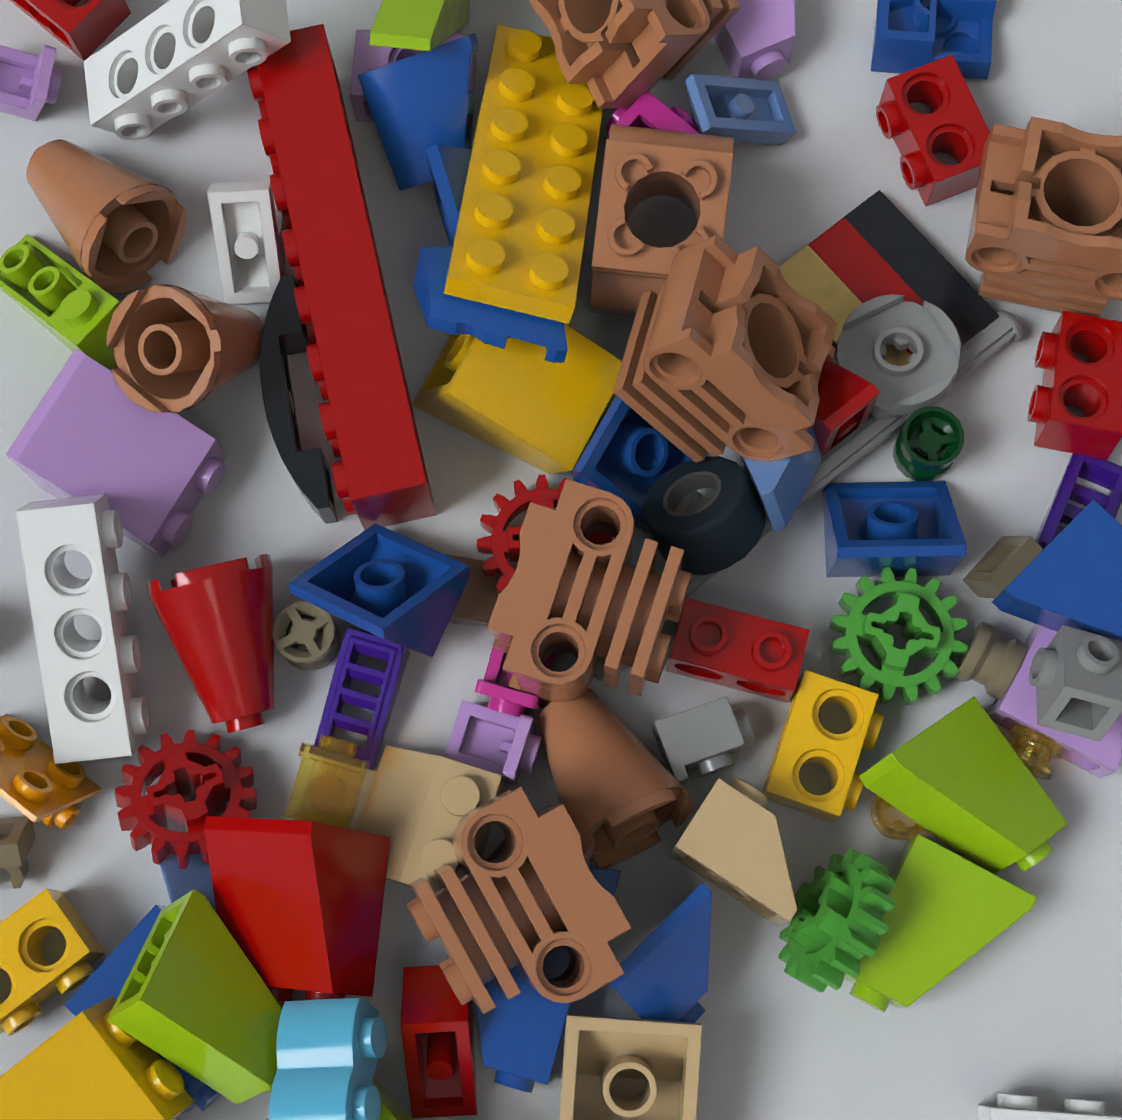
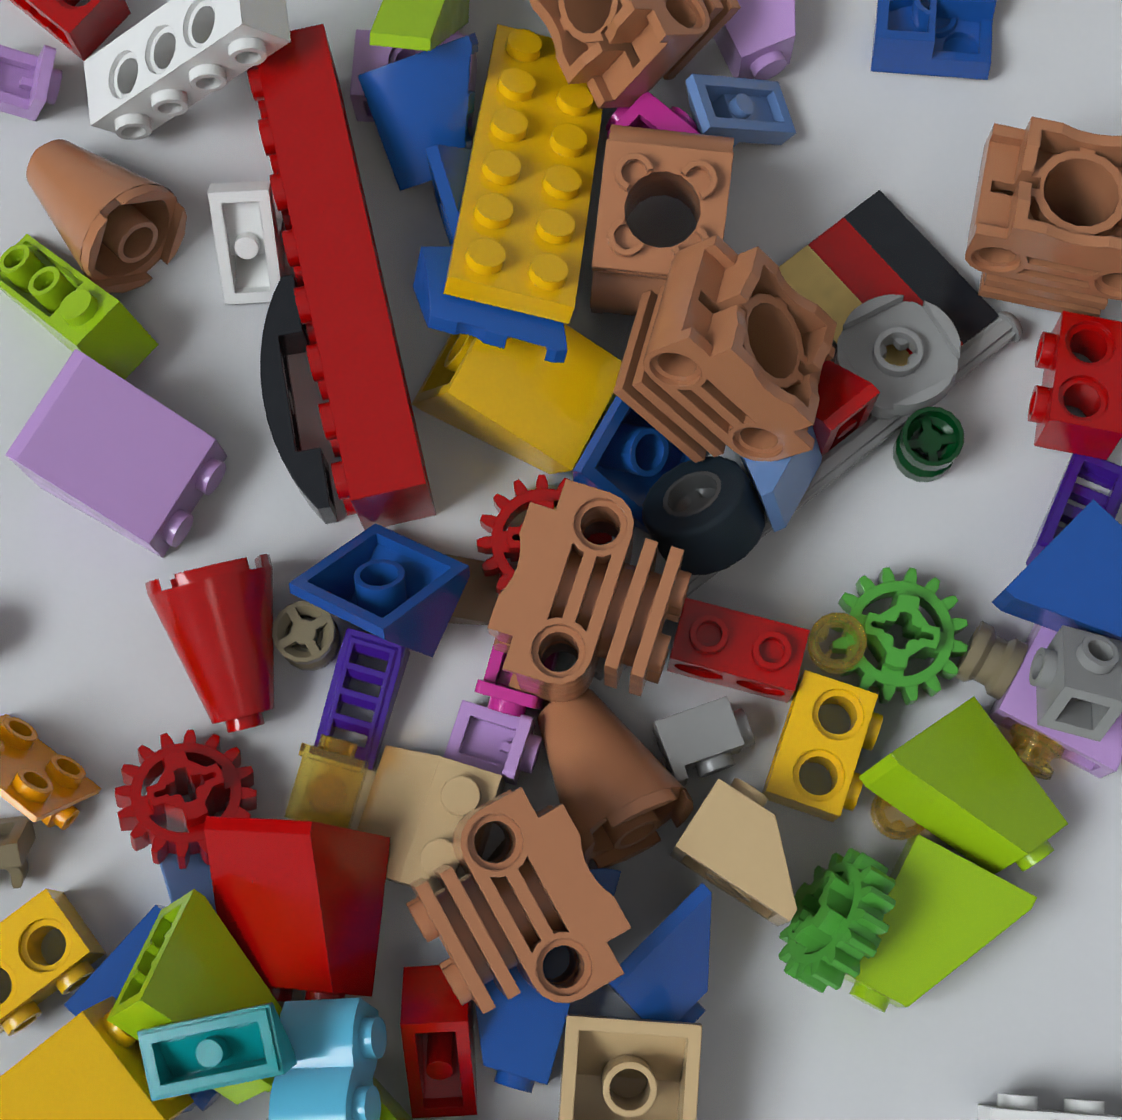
(77, 723): white brick -> none
(180, 346): nougat cone -> none
(215, 1051): none -> teal slope
(852, 654): none -> clear yellow bush
(891, 527): blue slope -> none
(952, 128): red brick -> none
(1002, 565): dark tan tile -> none

